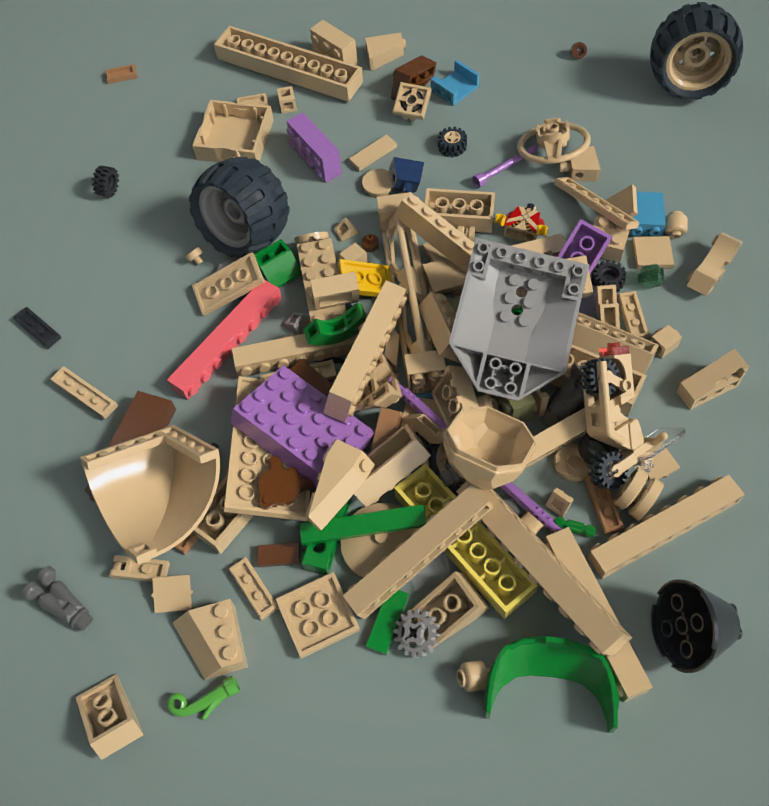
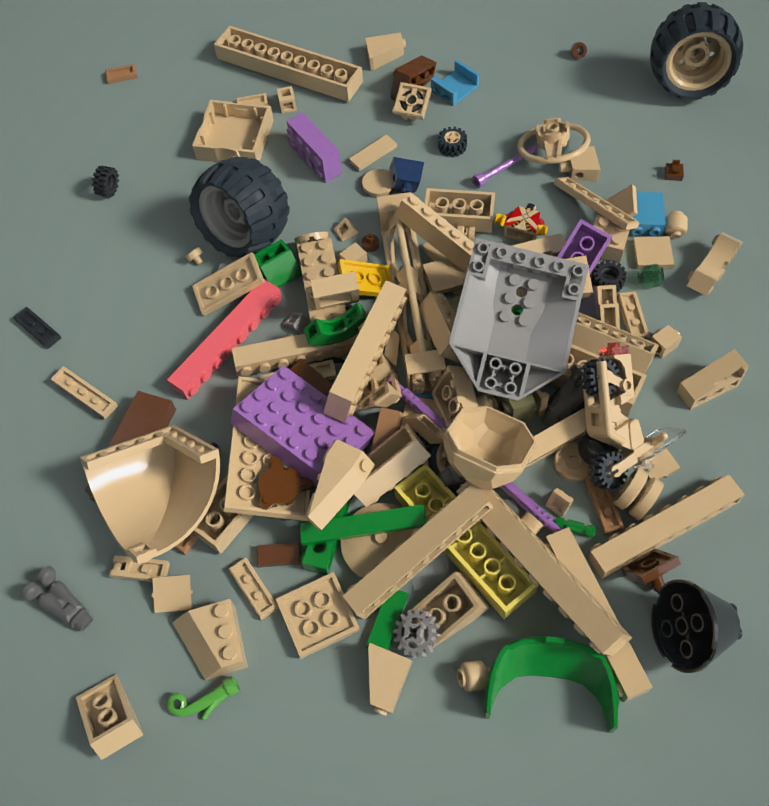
(333, 43): tan brick -> none
(386, 678): none -> tan slope
(651, 568): none -> reddish brown tile
(674, 171): none -> reddish brown tile

